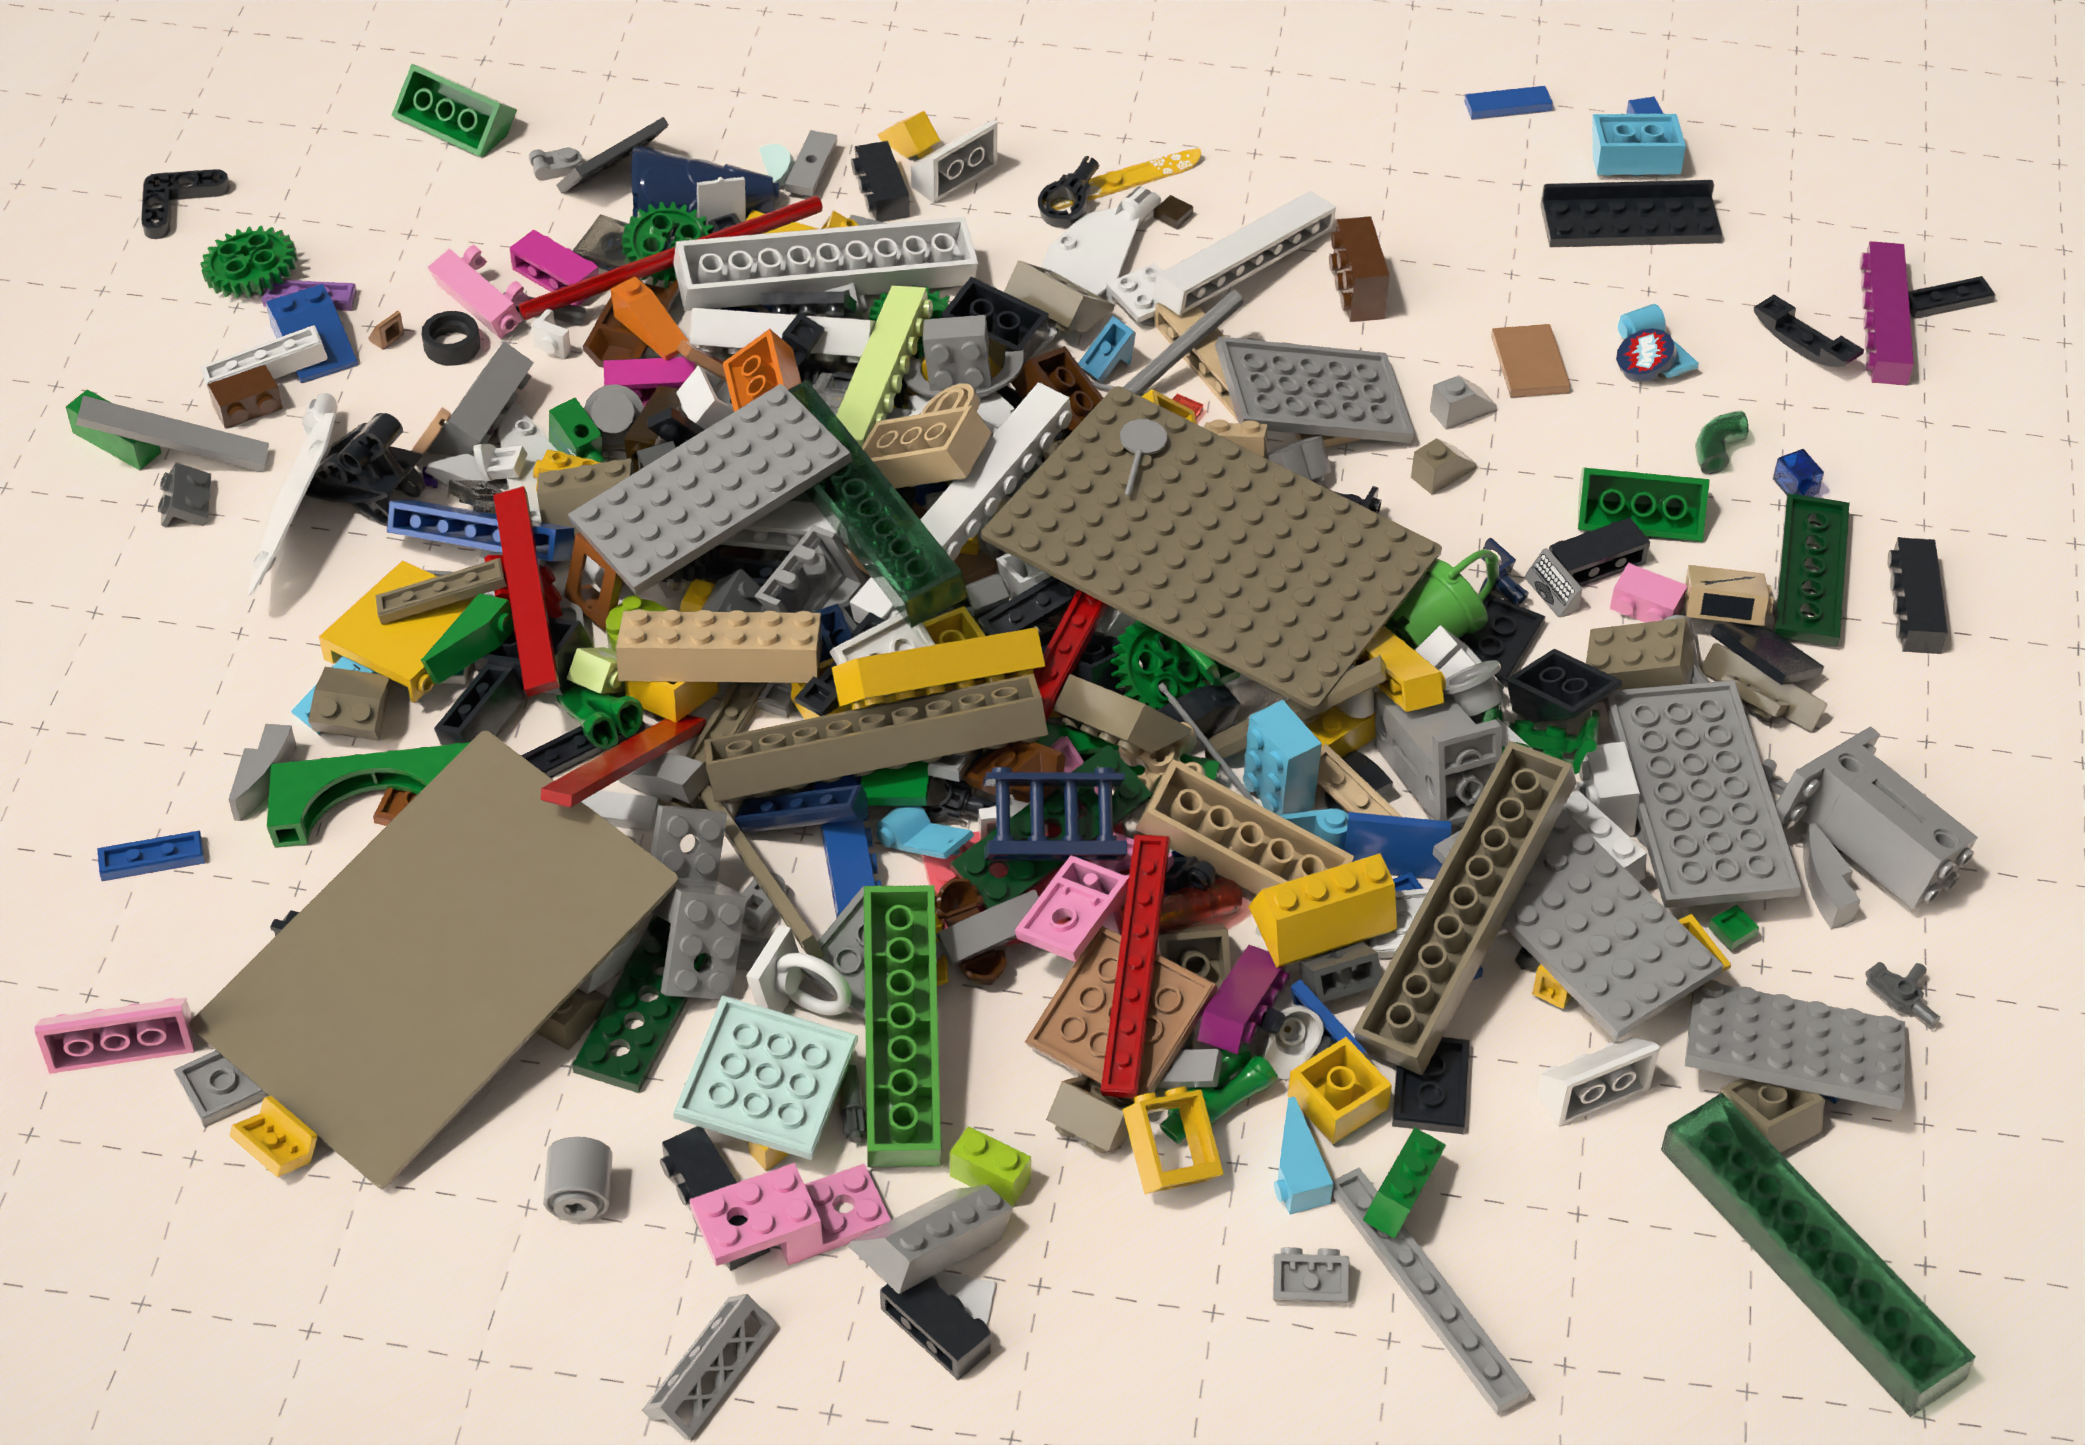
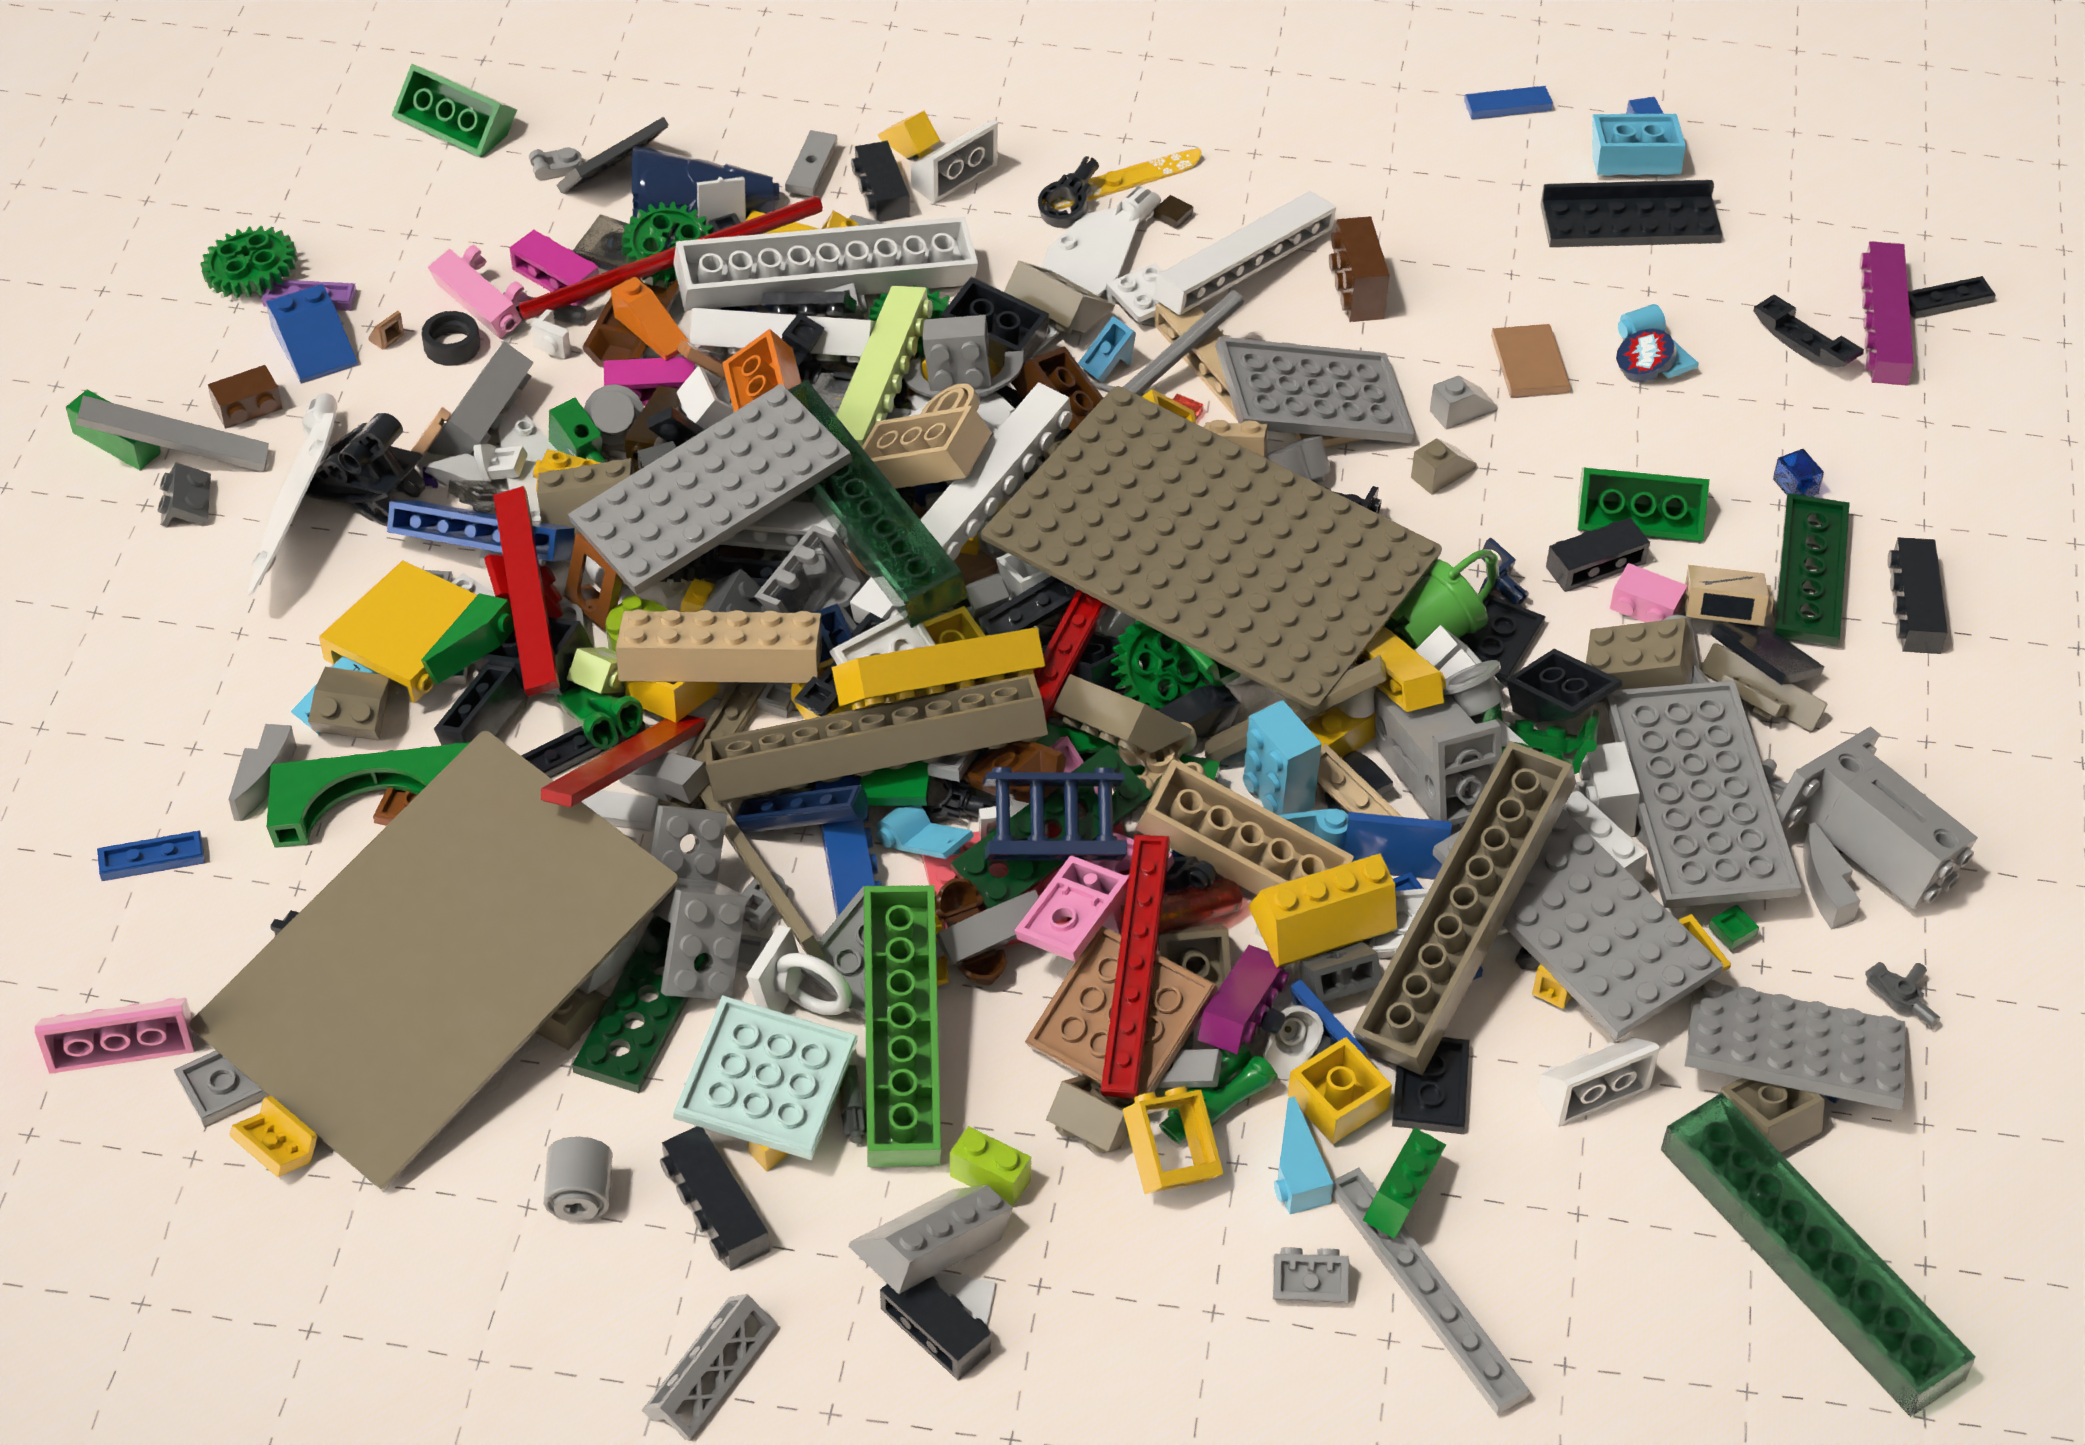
(158, 190): black beam -> none
(279, 355): white slope -> none
(440, 591): dark tan tile -> none
(777, 162): light aqua tile -> none
(788, 1214): bright pink bracket -> none
(1141, 438): light grey piece -> none
(1206, 743): light grey piece -> none
(1554, 584): slope -> none
(1714, 438): clear green cylinder -> none

